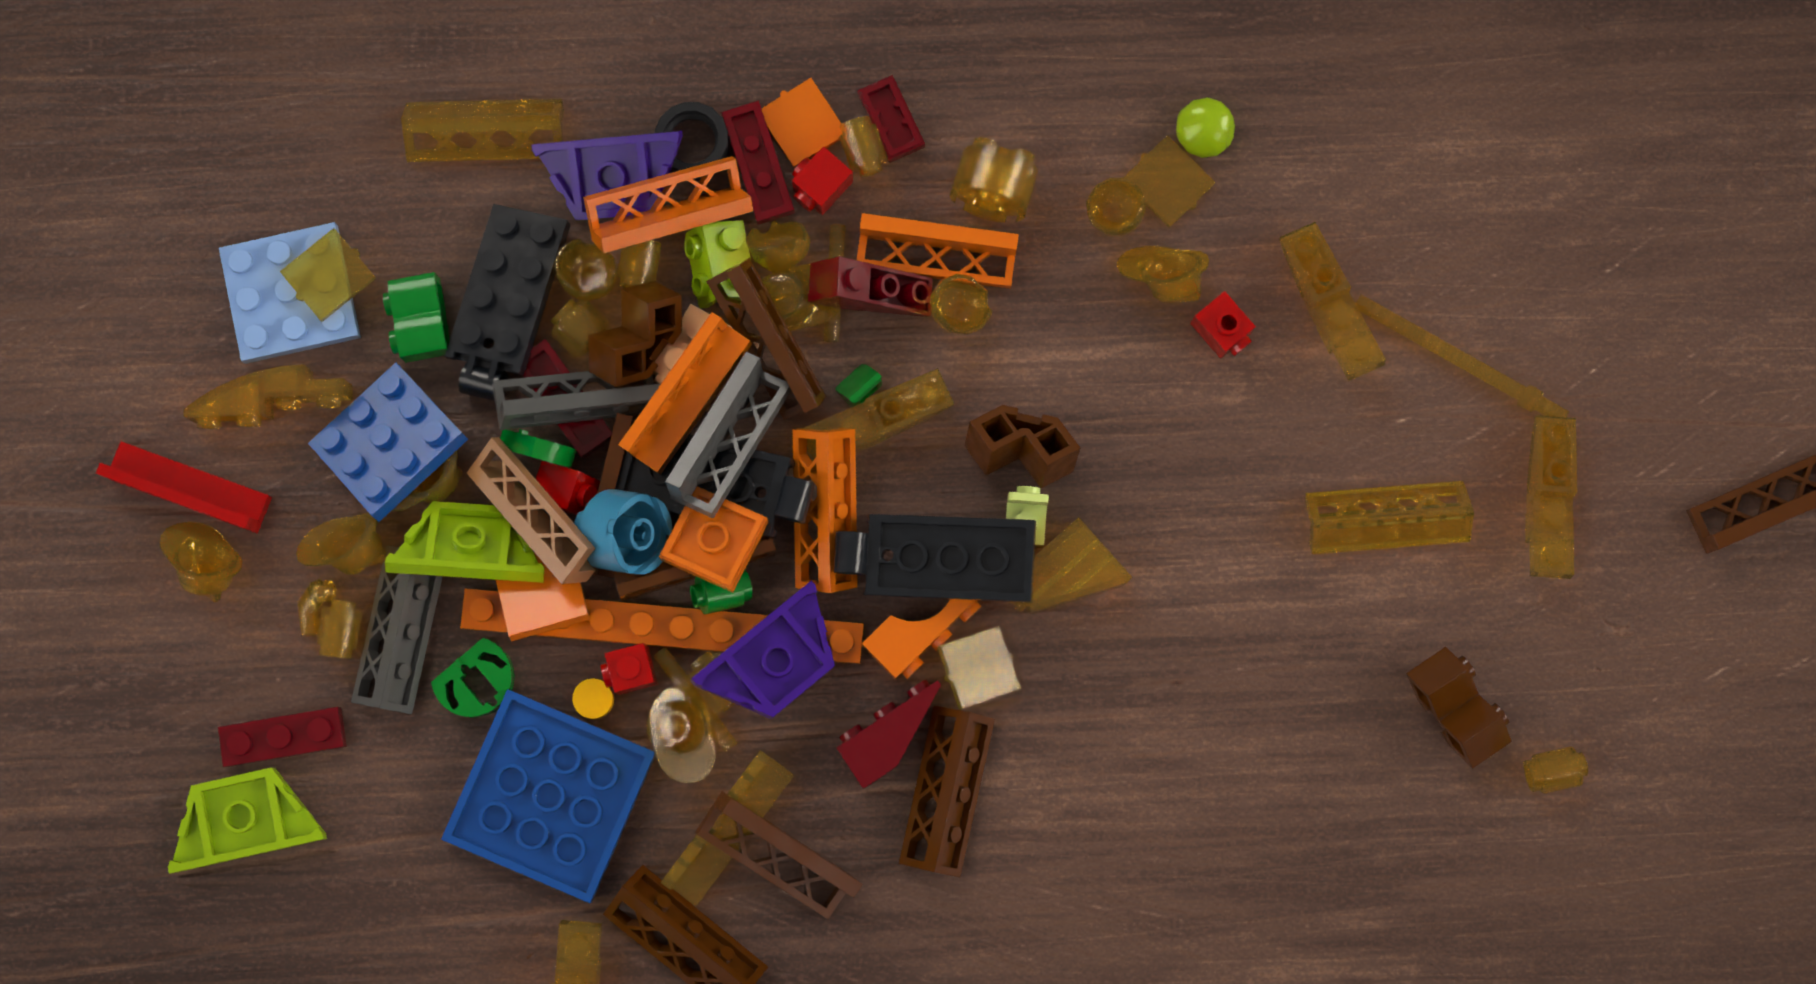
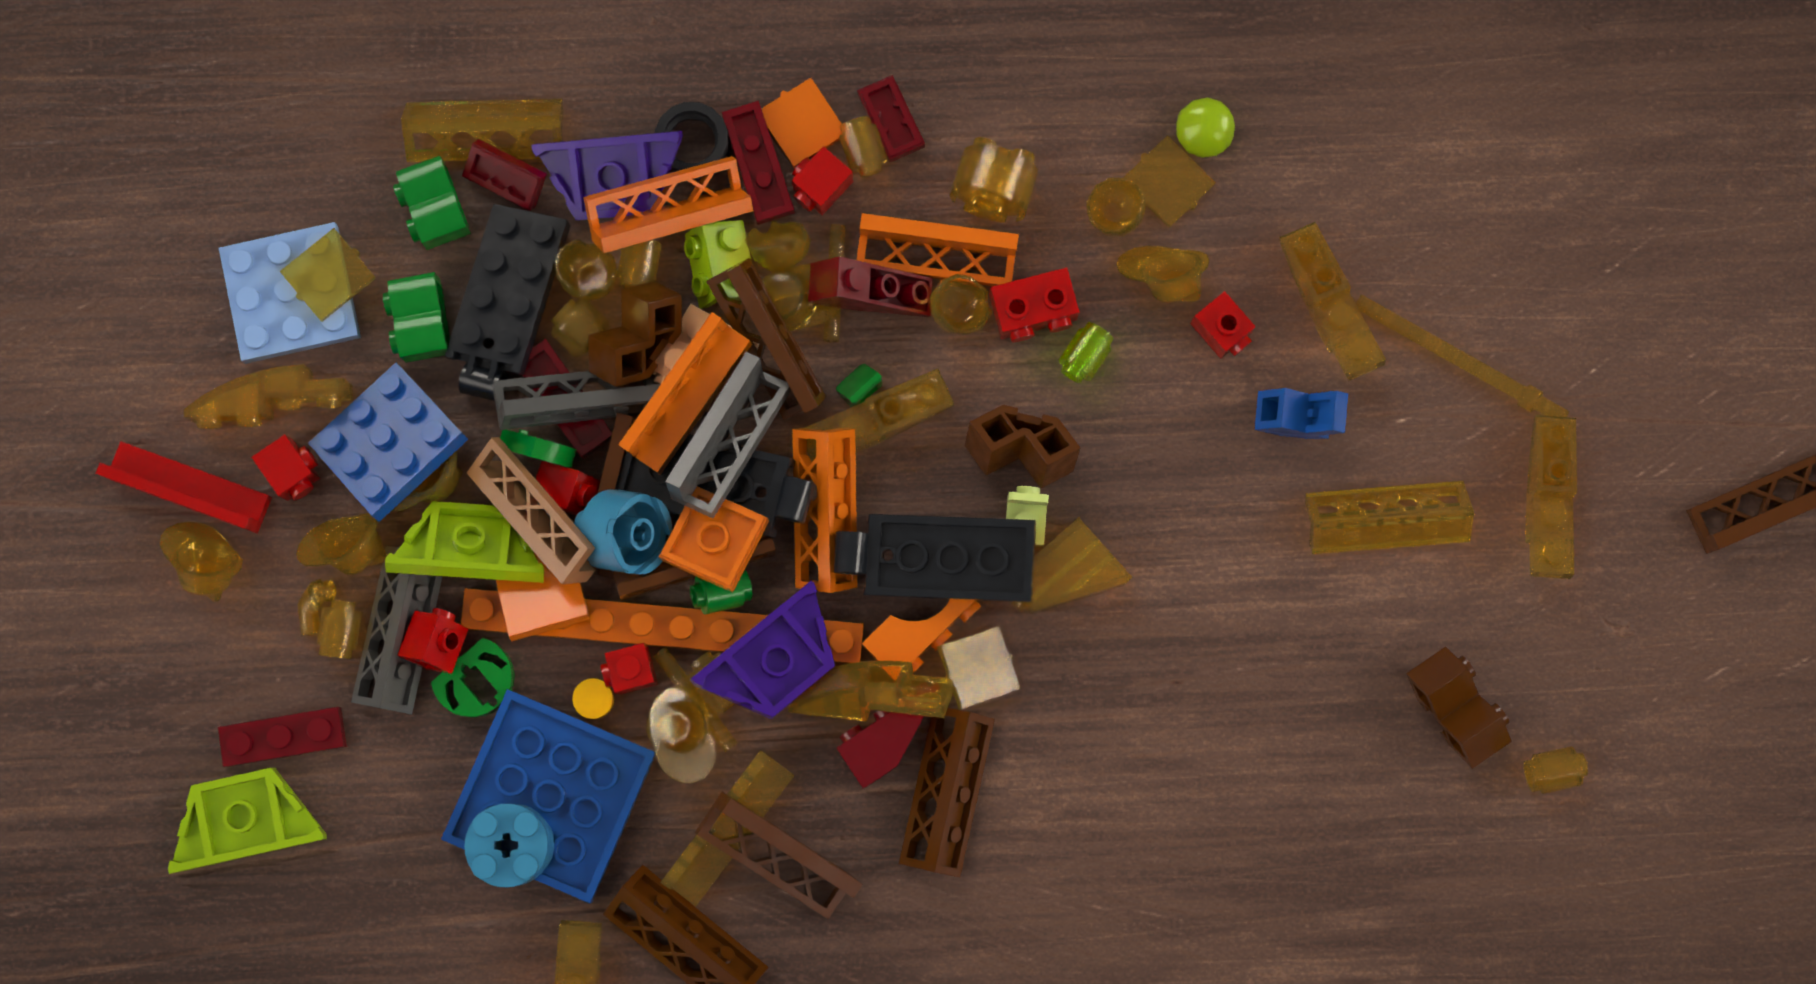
(288, 468): none -> red brick
(431, 202): none -> green brick
(433, 640): none -> red brick
(492, 862): none -> dark azure brick
(504, 174): none -> dark red plate
(885, 686): none -> clear yellow slope
(1034, 305): none -> red brick
(1086, 353): none -> clear neon green brick
(1301, 414): none -> blue brick

